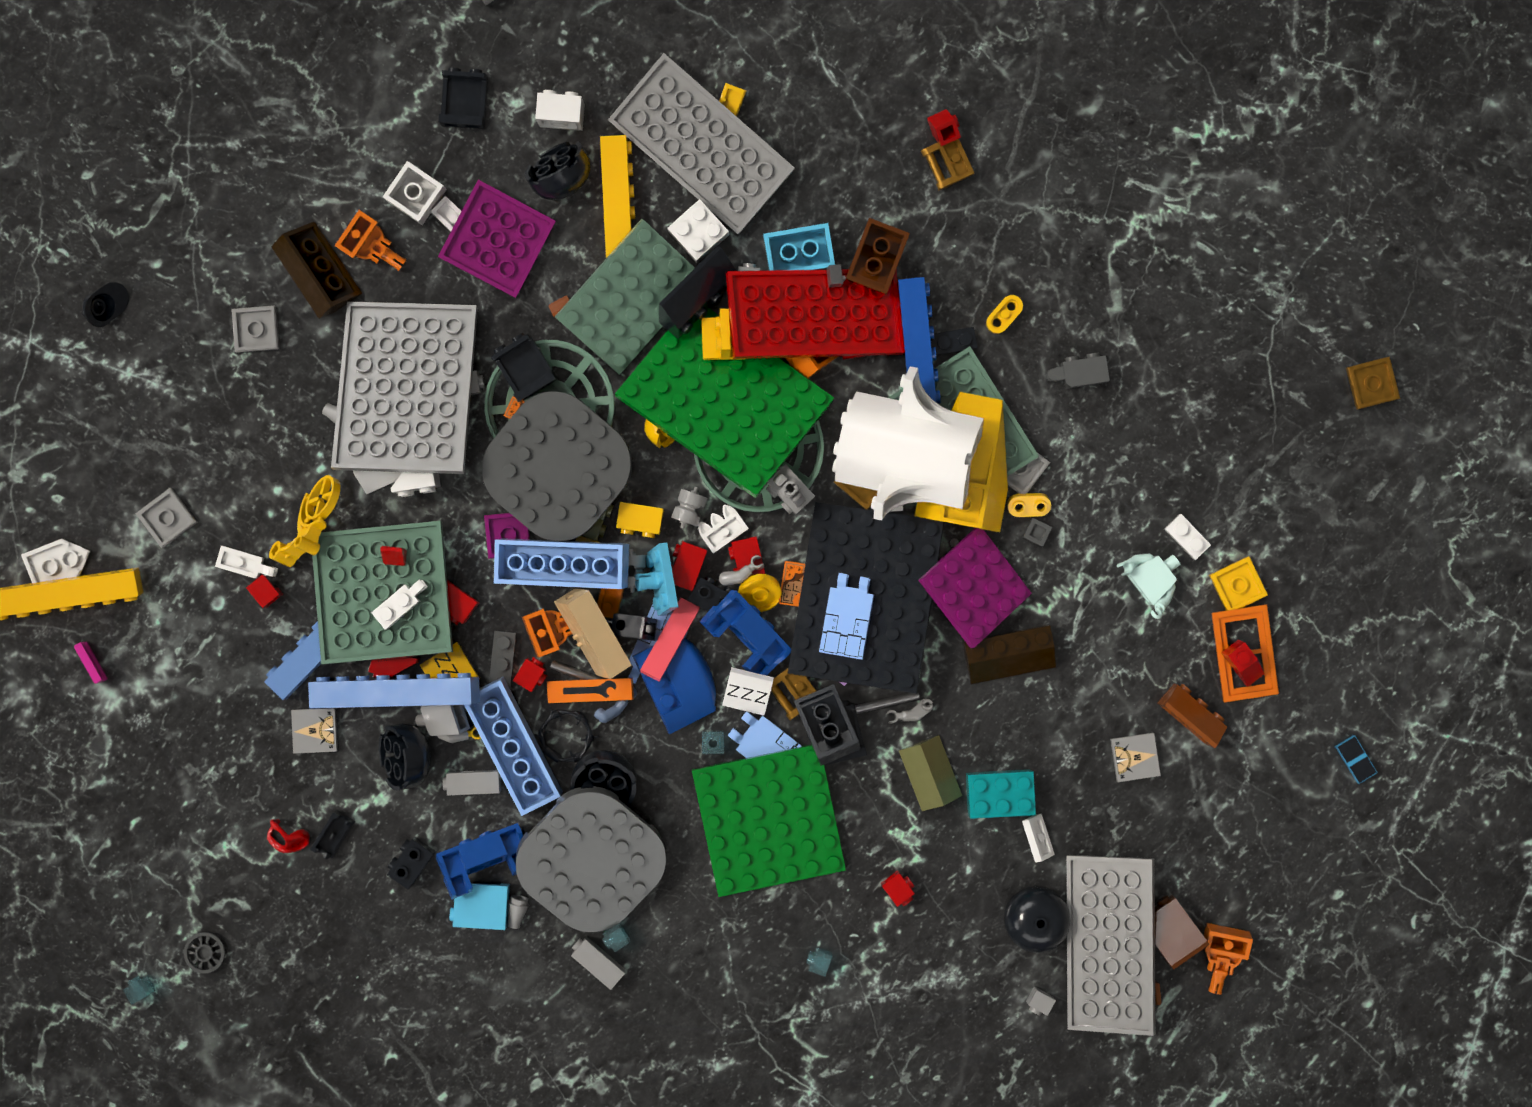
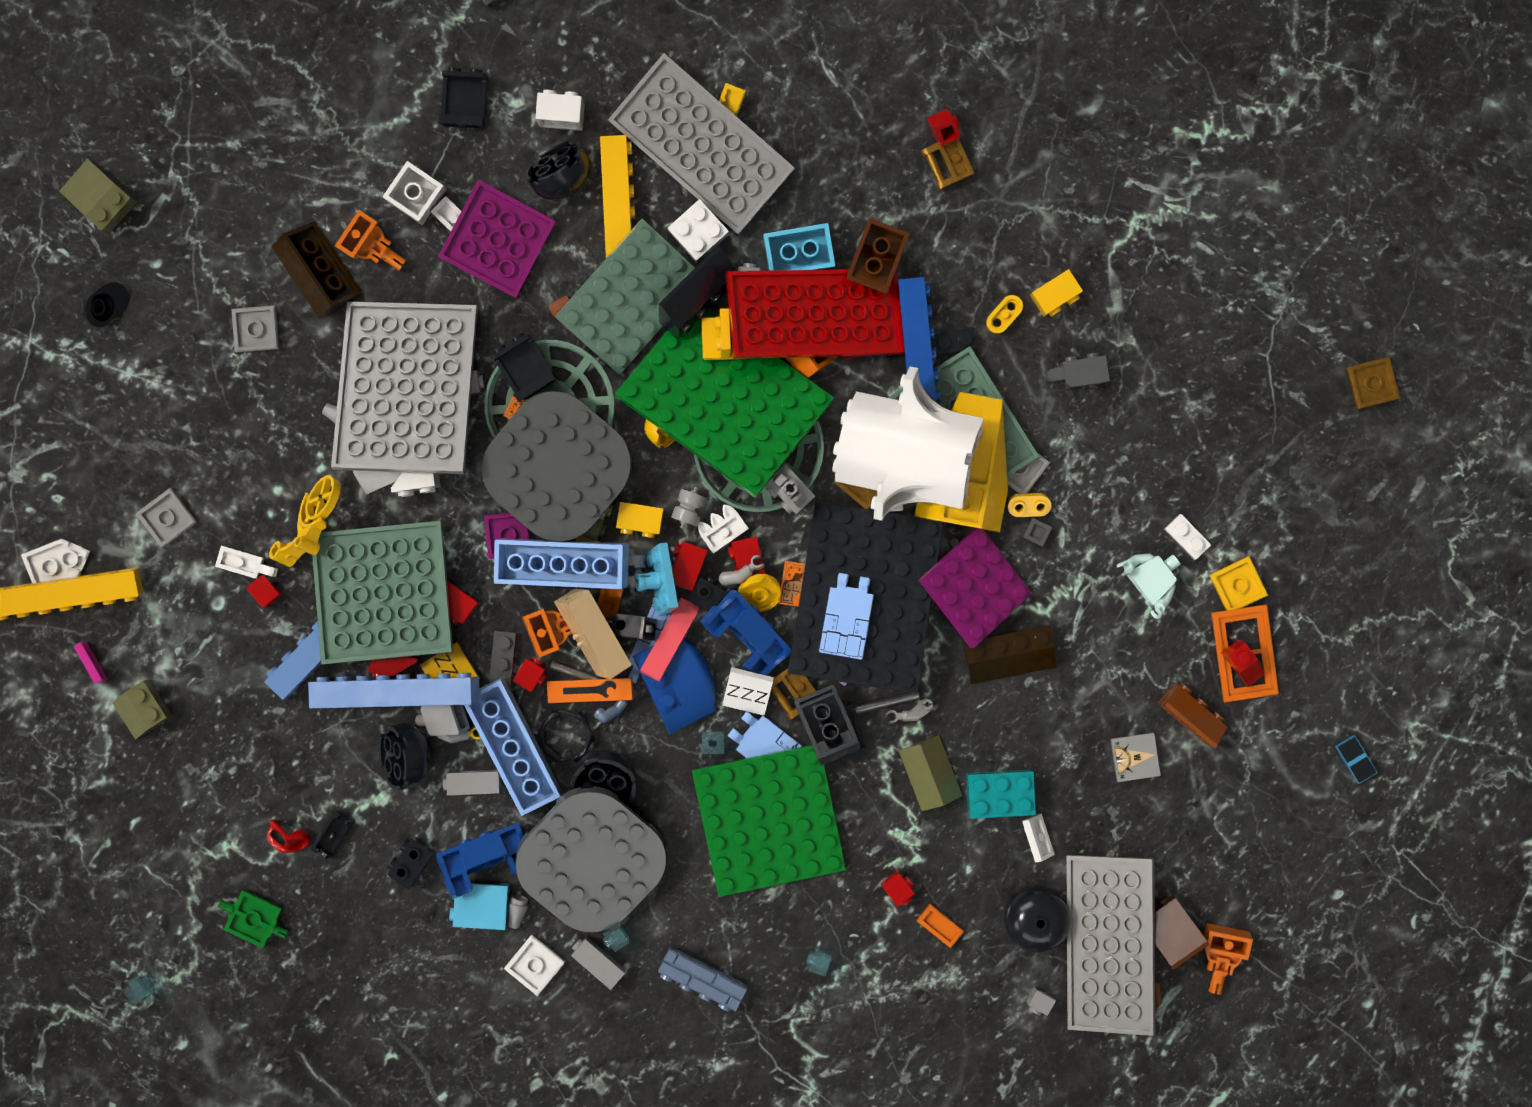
(97, 197): none -> olive slope
(142, 708): none -> olive slope
(204, 952): dark grey wheel -> none
(253, 918): none -> green plate
(314, 730): light grey tile -> none
(393, 555): red slope -> none
(398, 604): white plate -> none
(534, 965): none -> white tile
(703, 979): none -> sand blue brick
(834, 276): flat silver piece -> none
(940, 925): none -> orange tile
(1056, 293): none -> yellow piece

